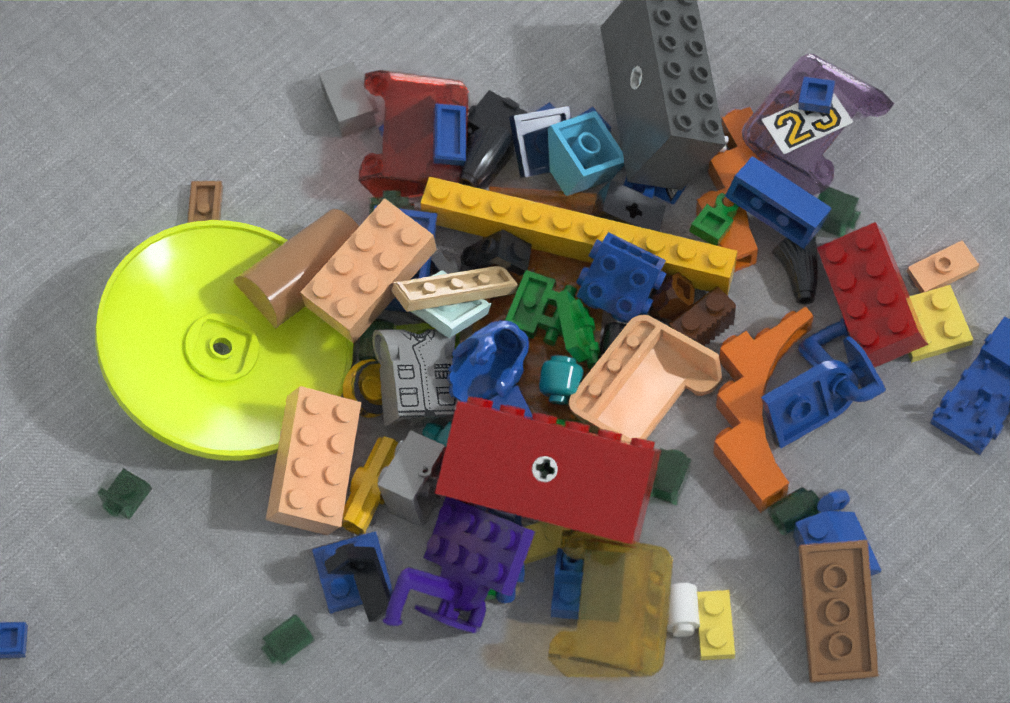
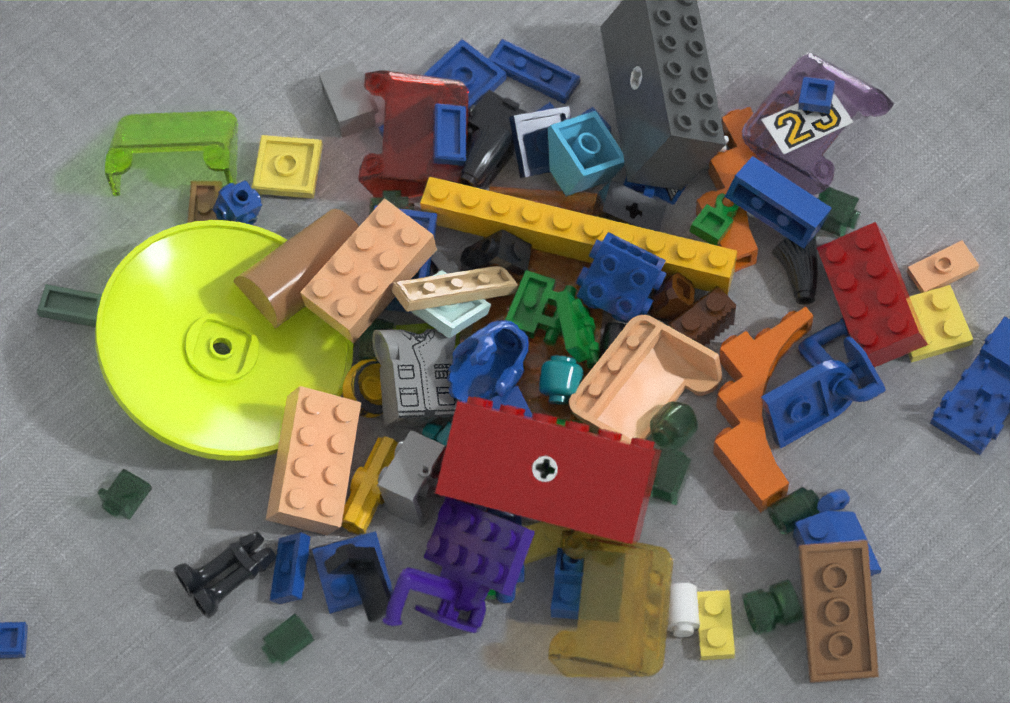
(69, 305): none -> sand green tile
(173, 132): none -> clear neon green windscreen
(237, 553): none -> black piece
(238, 203): none -> blue brick
(287, 166): none -> light yellow plate
(290, 568): none -> blue plate
(471, 68): none -> blue plate
(535, 71): none -> blue tile
(673, 425): none -> clear green head
(771, 607): none -> clear green wheel

